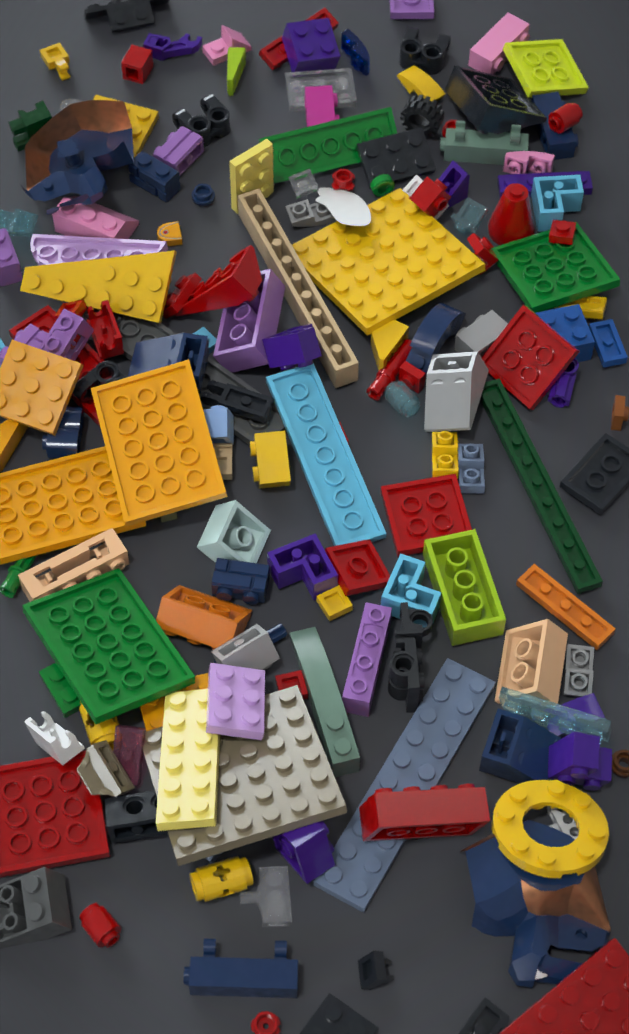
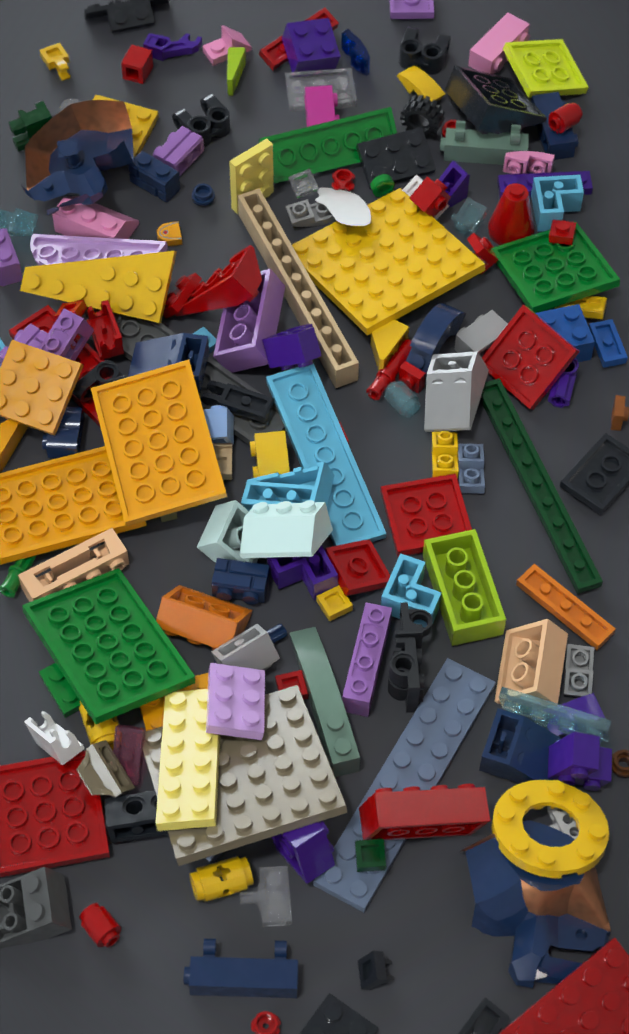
(285, 529): none -> light aqua slope
(295, 486): none -> medium azure wedge
(370, 855): none -> dark green plate

